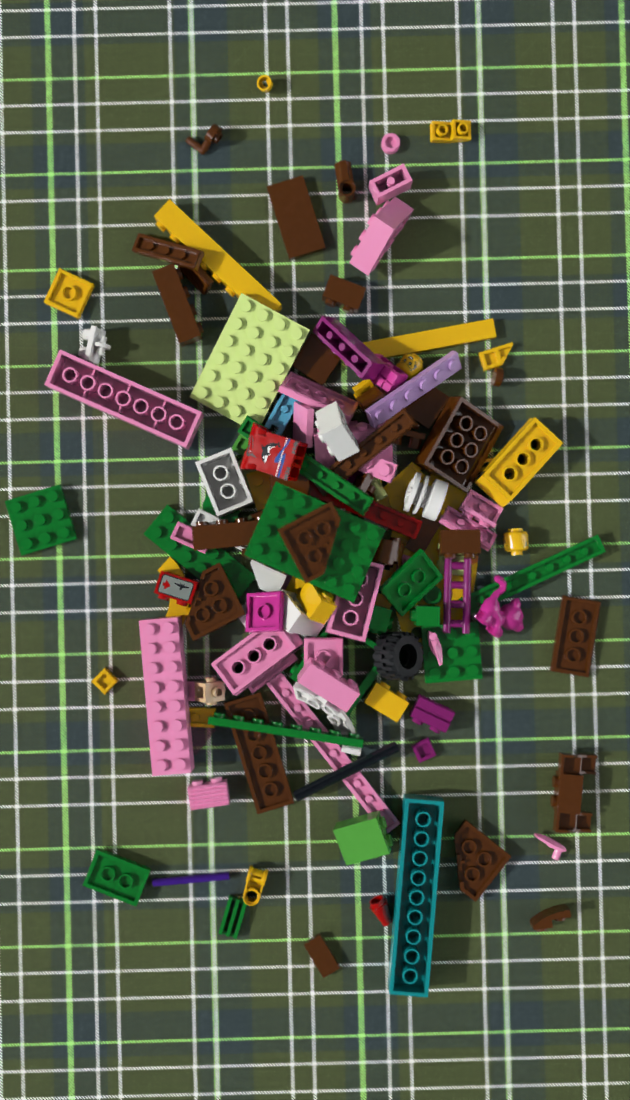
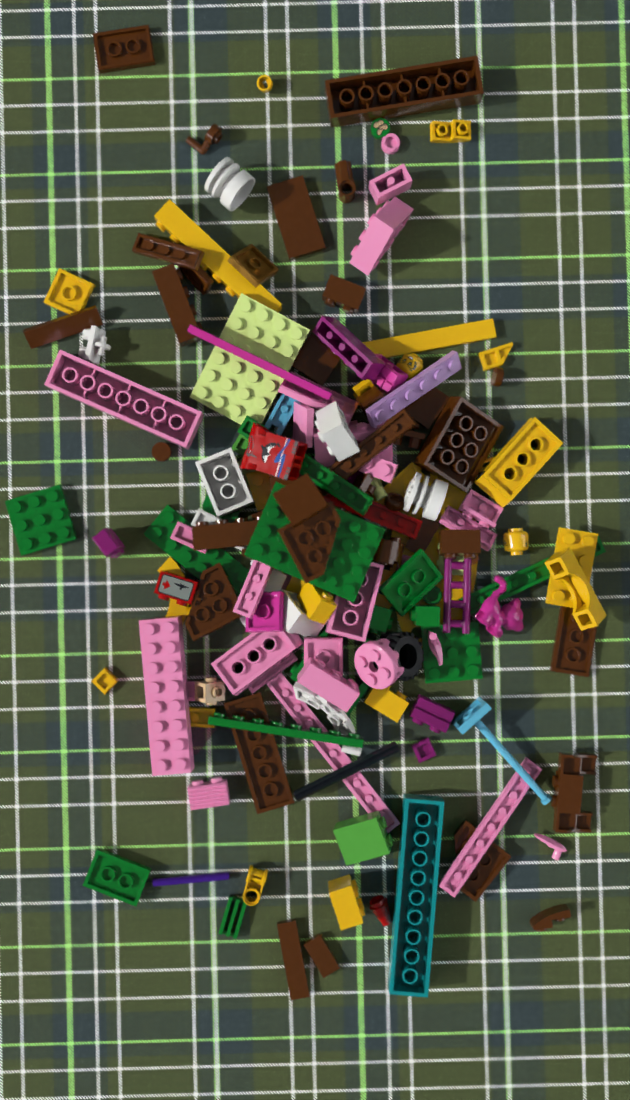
(62, 327): none -> reddish brown tile
(109, 543): none -> magenta brick
(124, 49): none -> reddish brown tile
(161, 451): none -> reddish brown tile
(229, 184): none -> white wheel
(253, 265): none -> pearl gold tile
(253, 589): none -> bright pink plate
(260, 362): none -> dark pink tile
(293, 959): none -> reddish brown tile
(300, 500): none -> reddish brown tile
(345, 900): none -> yellow brick
(380, 128): none -> tile
(384, 657): none -> bright pink plate
(394, 501): none -> reddish brown tile
(404, 91): none -> reddish brown brick
(472, 716): none -> medium azure tile
(488, 830): none -> bright pink tile
(583, 546): none -> yellow plate
(586, 606): none -> yellow arch

